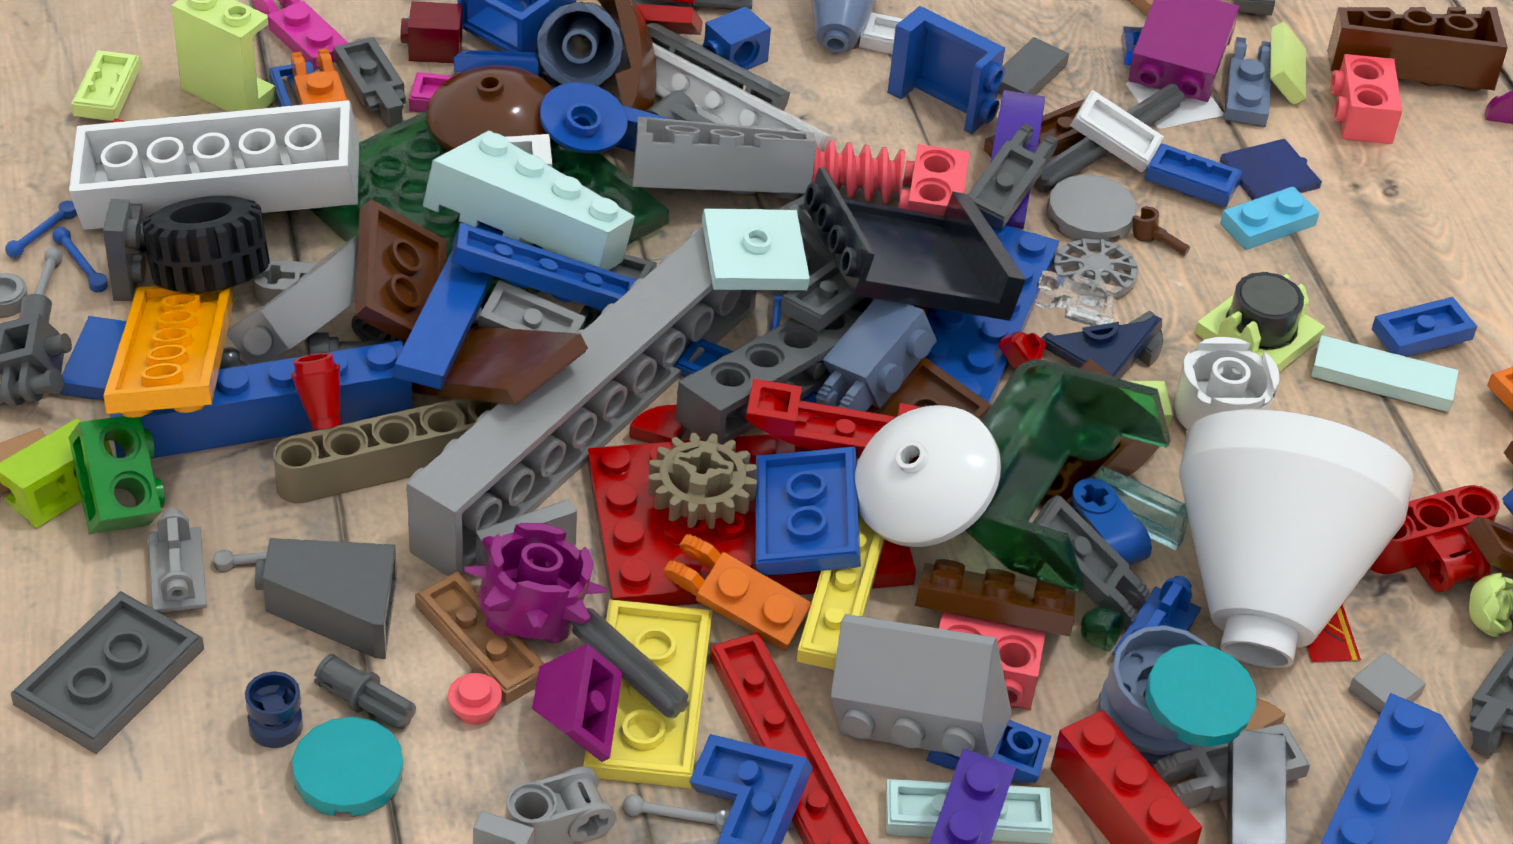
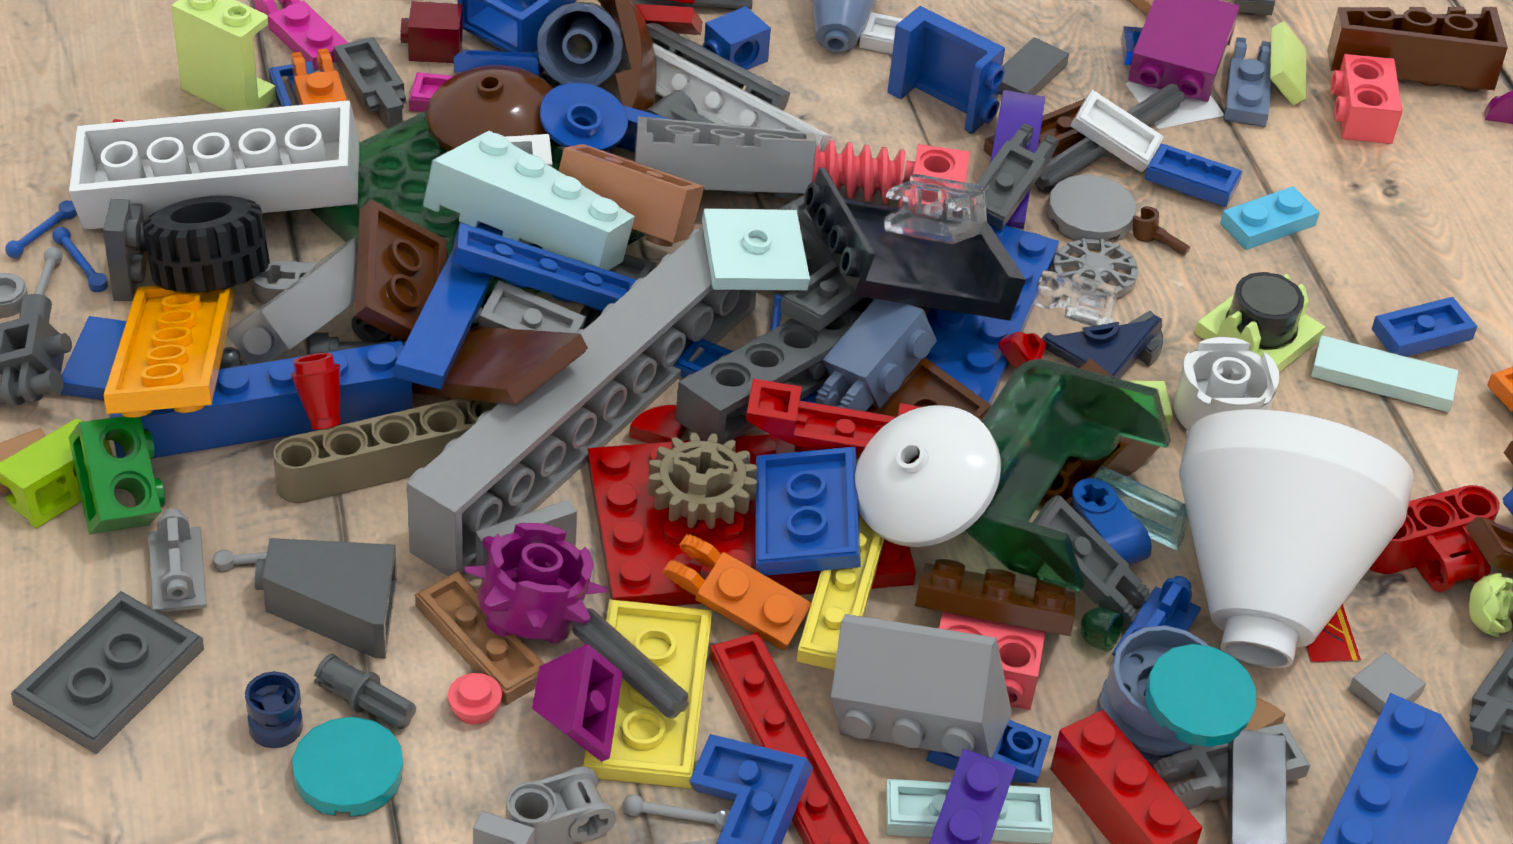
(106, 85): yellowish green plate -> none
(661, 202): none -> nougat brick
(938, 209): none -> clear hinge
(1271, 169): clear blue piece -> none

